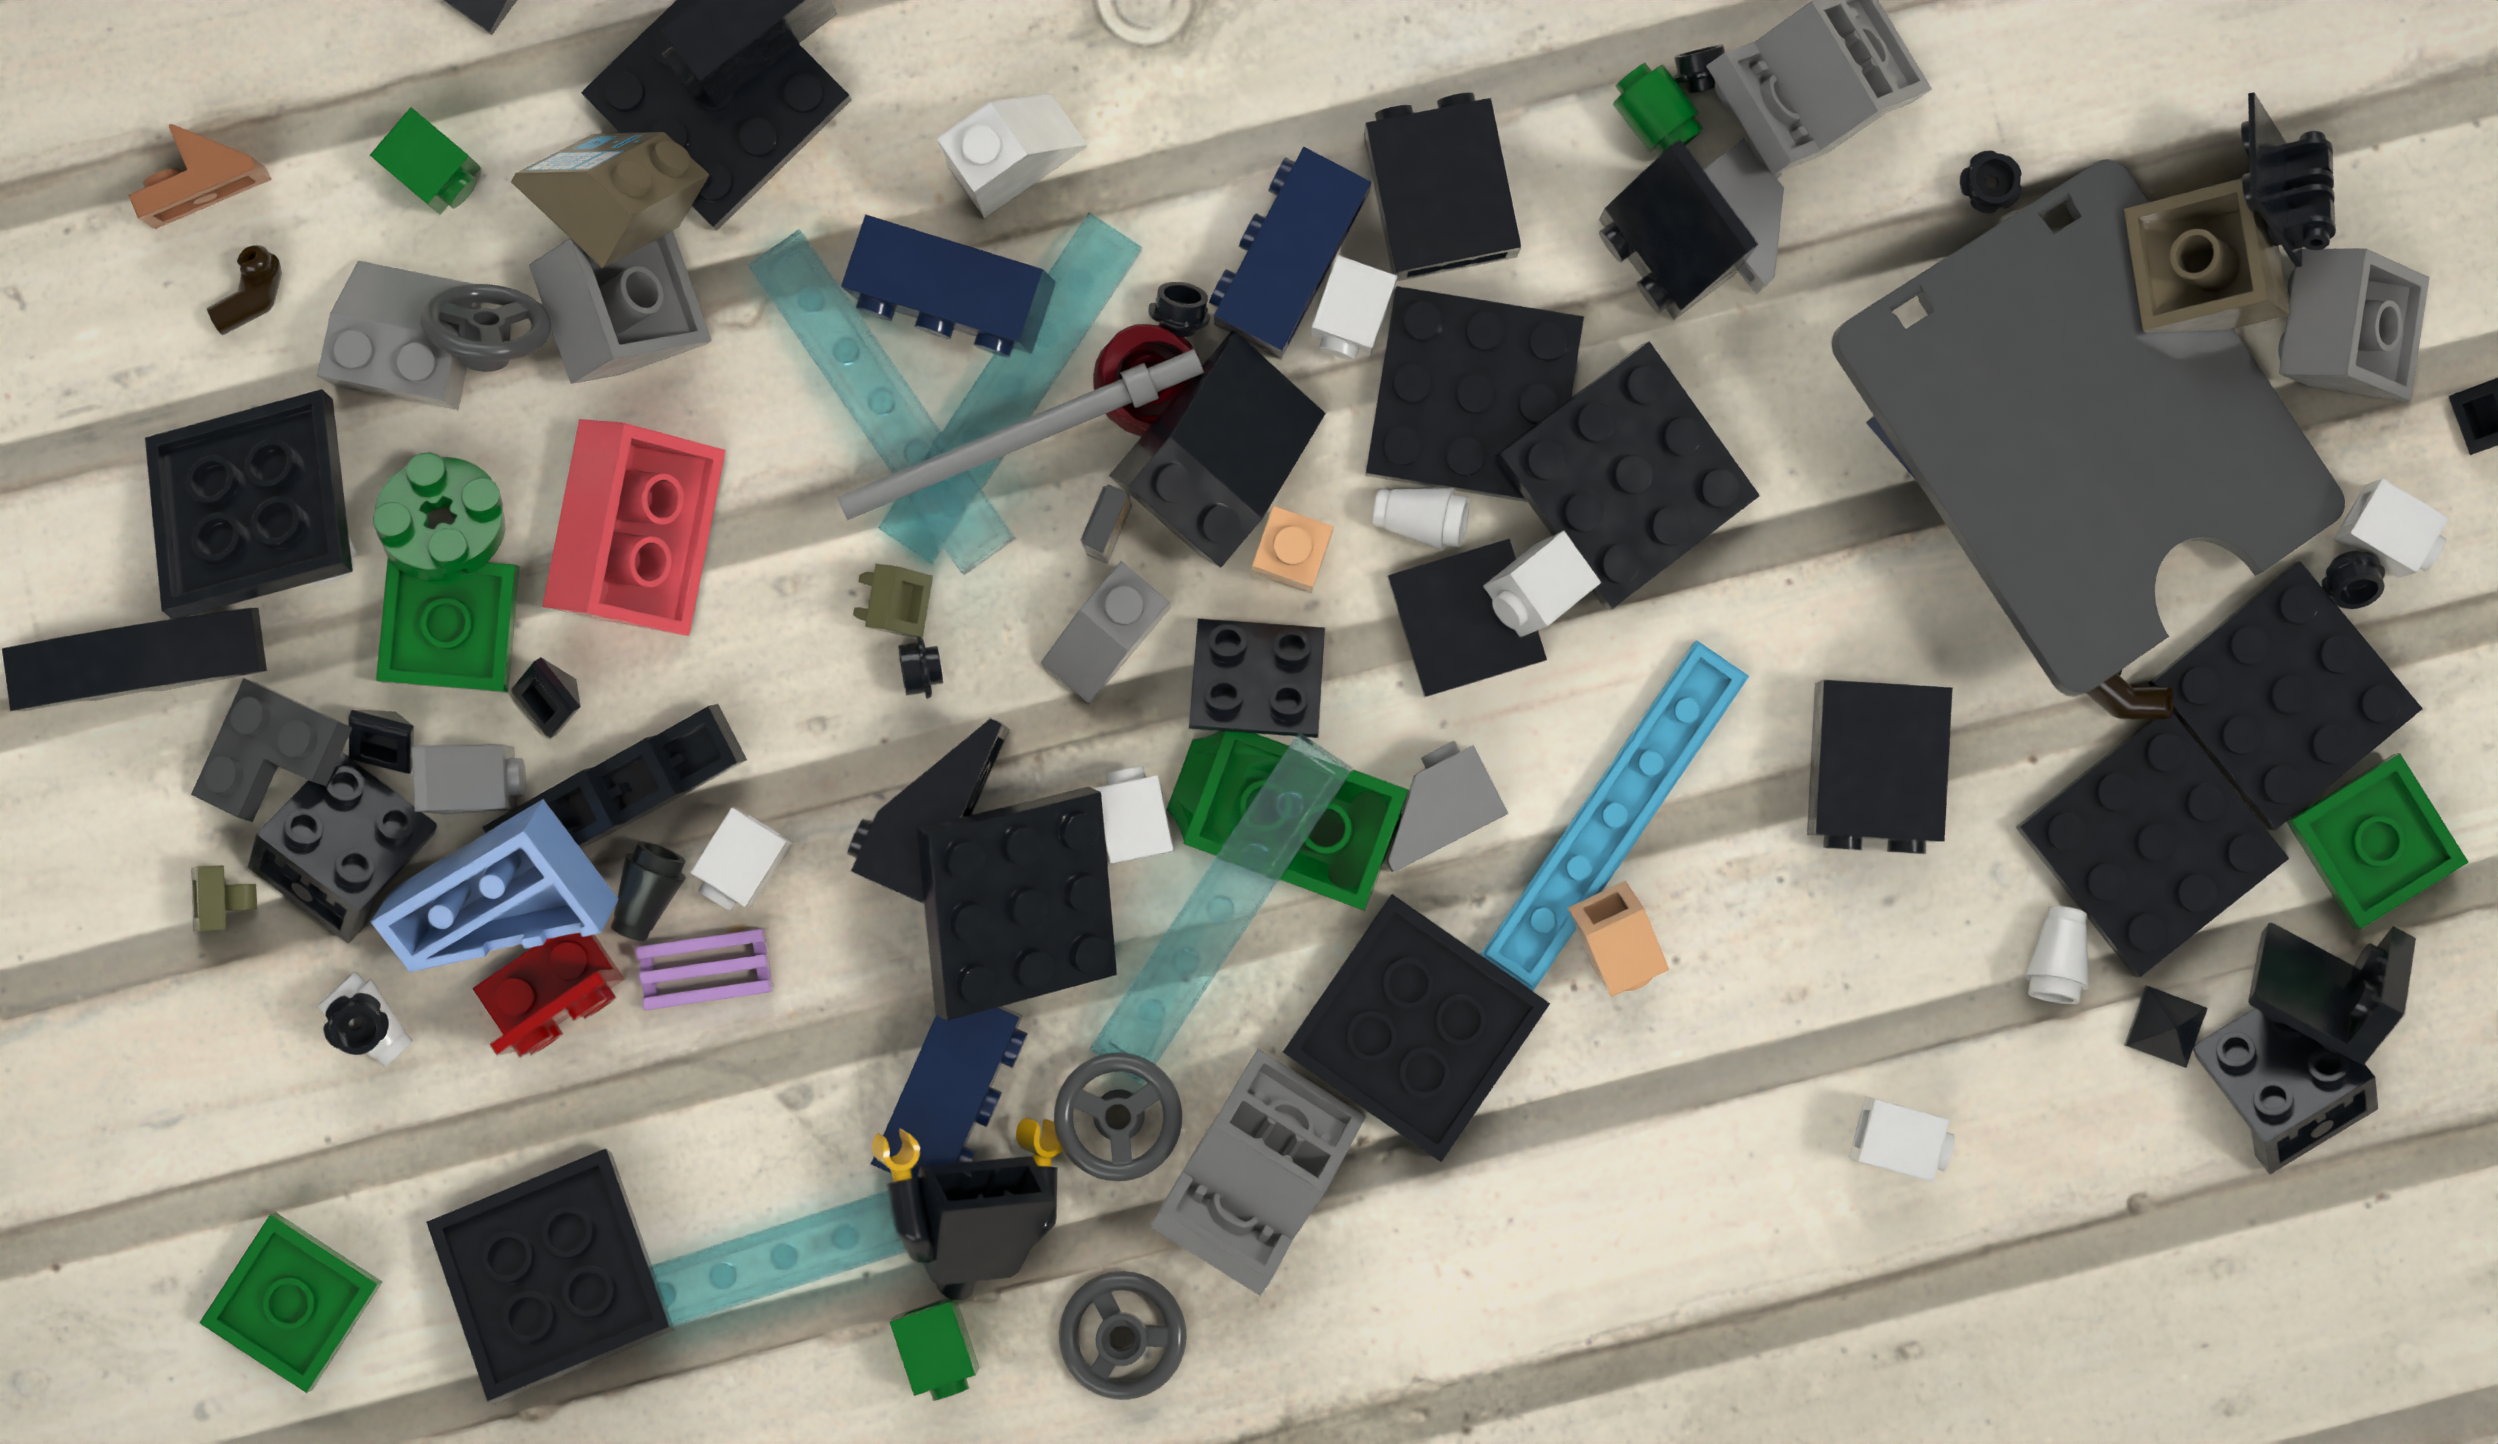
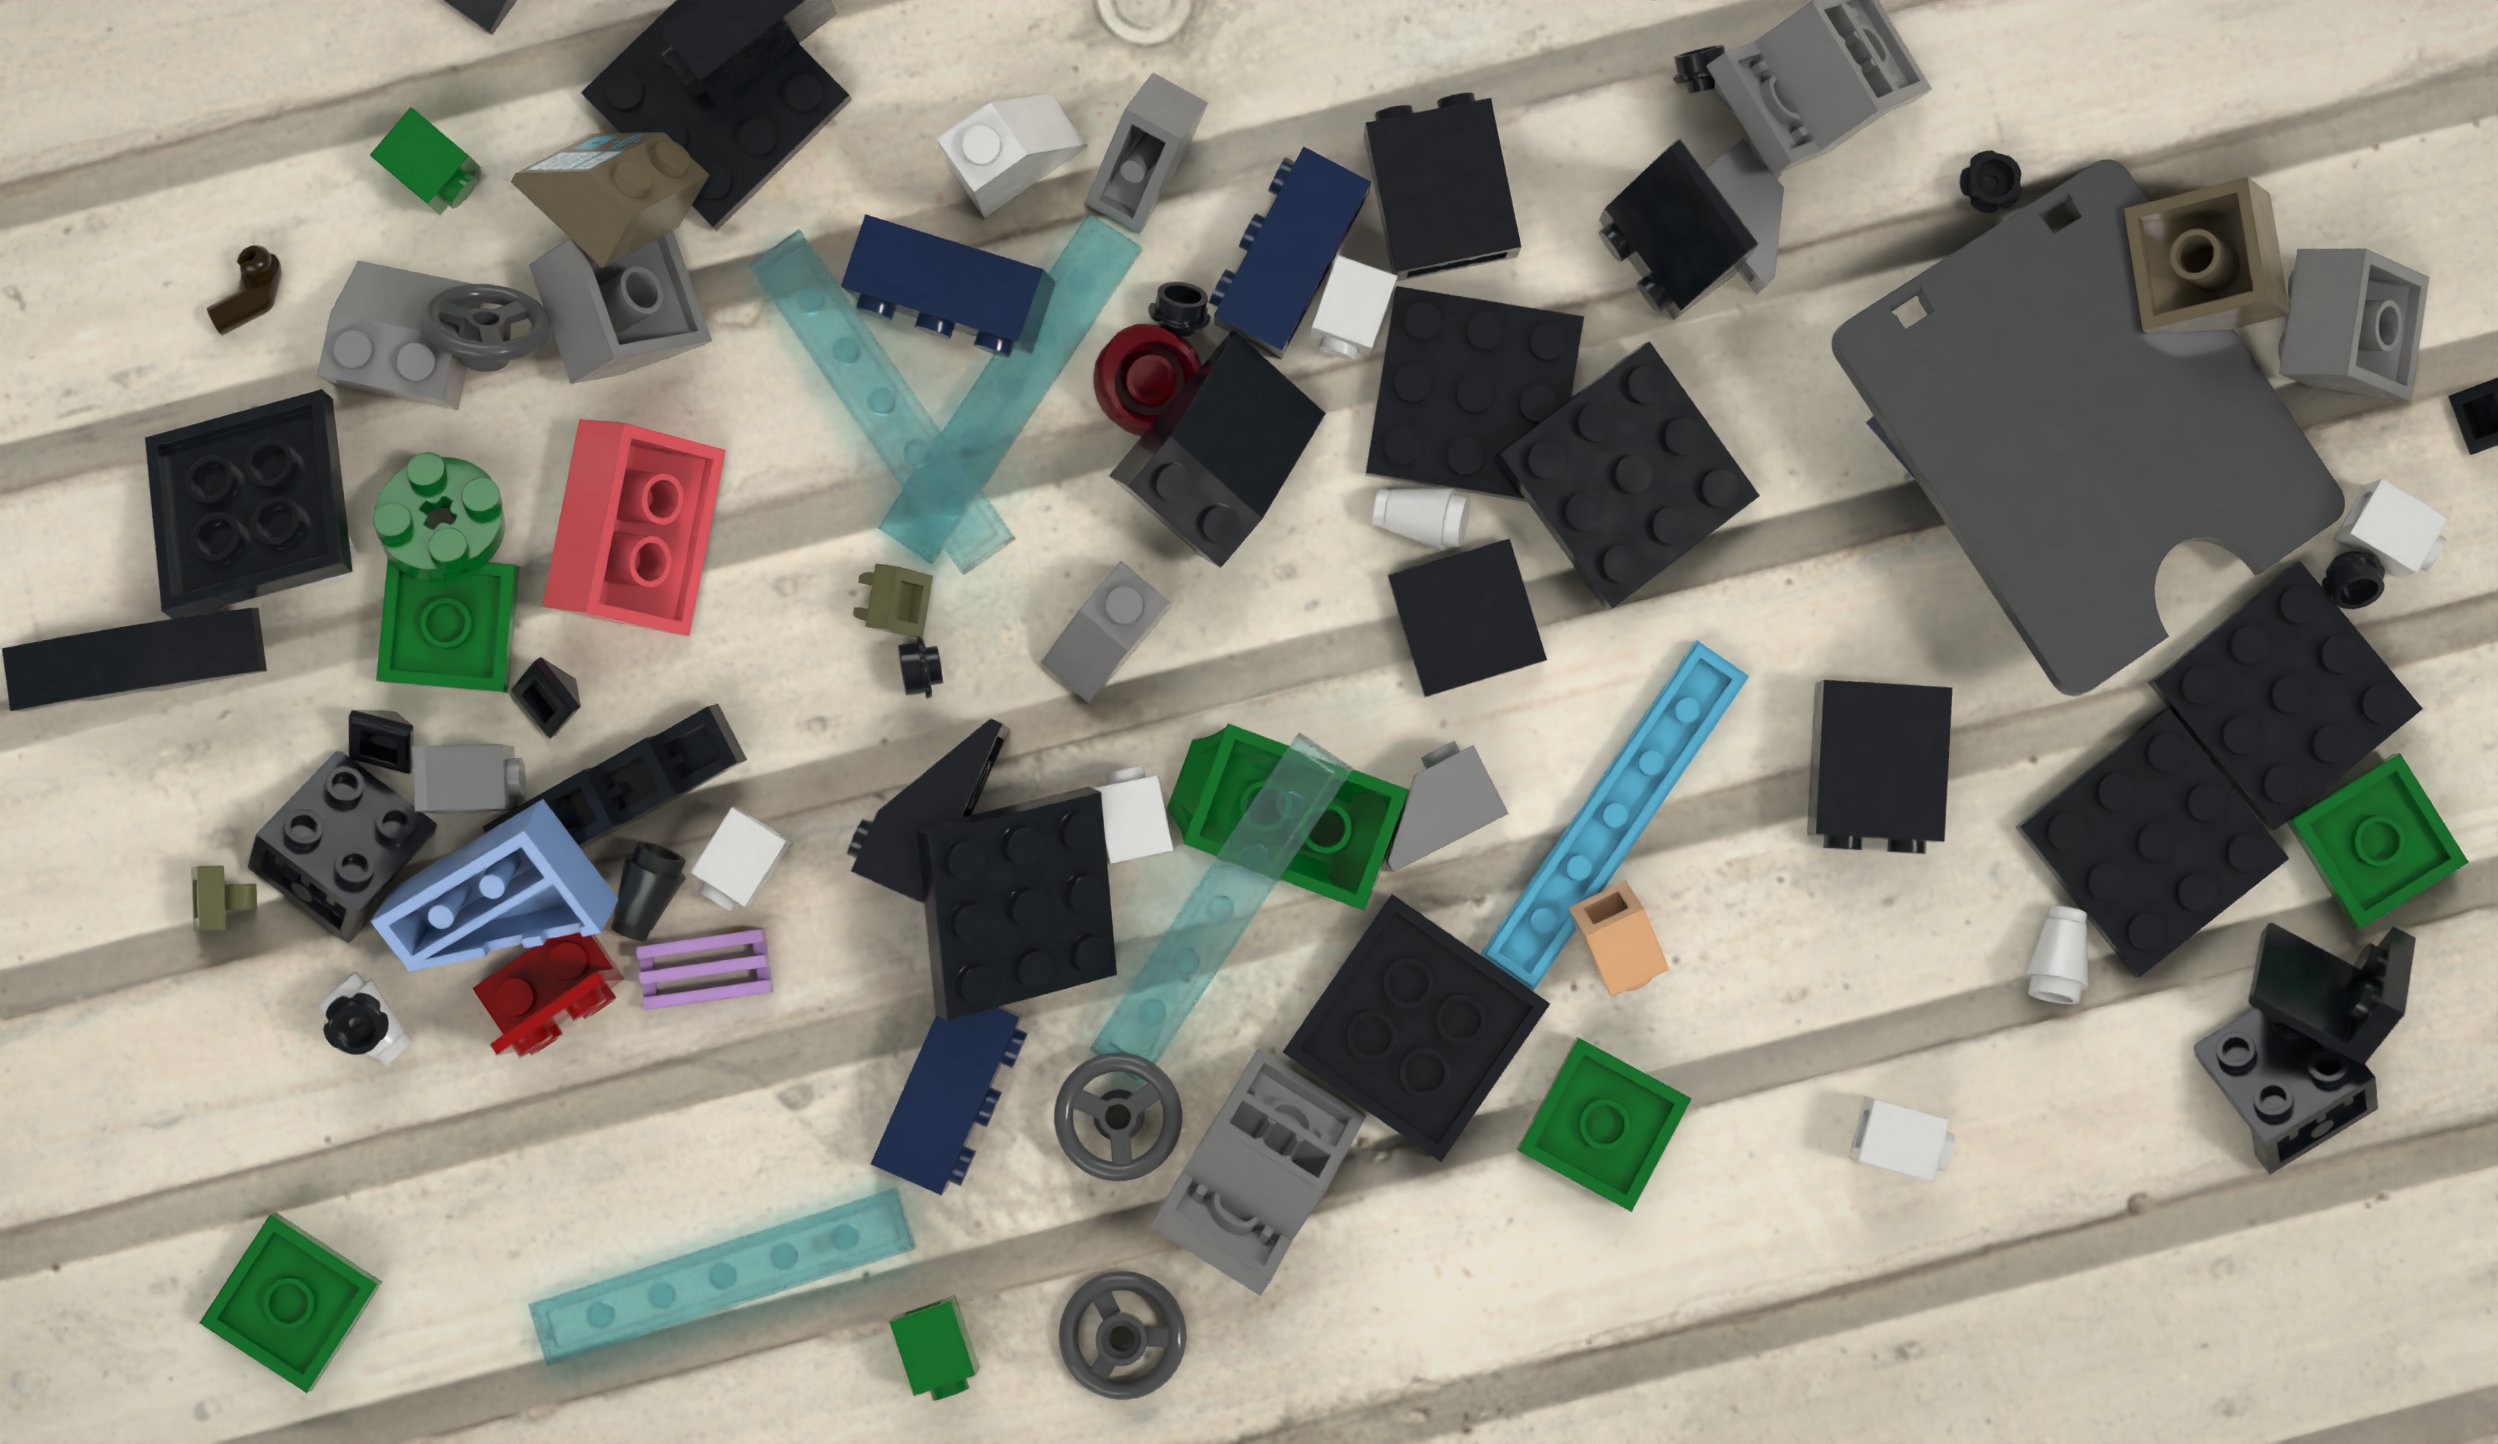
(211, 176): nougat slope -> none
(256, 738): dark grey plate -> none
(550, 1276): black plate -> none
(975, 1215): black torso -> none
(1106, 523): dark grey tile -> none
(1137, 386): light grey bar -> none
(1145, 152): none -> light grey slope
(1257, 678): black hinge -> none
(1292, 549): light nougat brick -> none
(1541, 585): white brick -> none
(1604, 1124): none -> green plate
(1656, 108): green brick -> none
(2131, 702): dark brown arm -> none
(2166, 1026): black slope -> none
(2289, 183): black hinge -> none

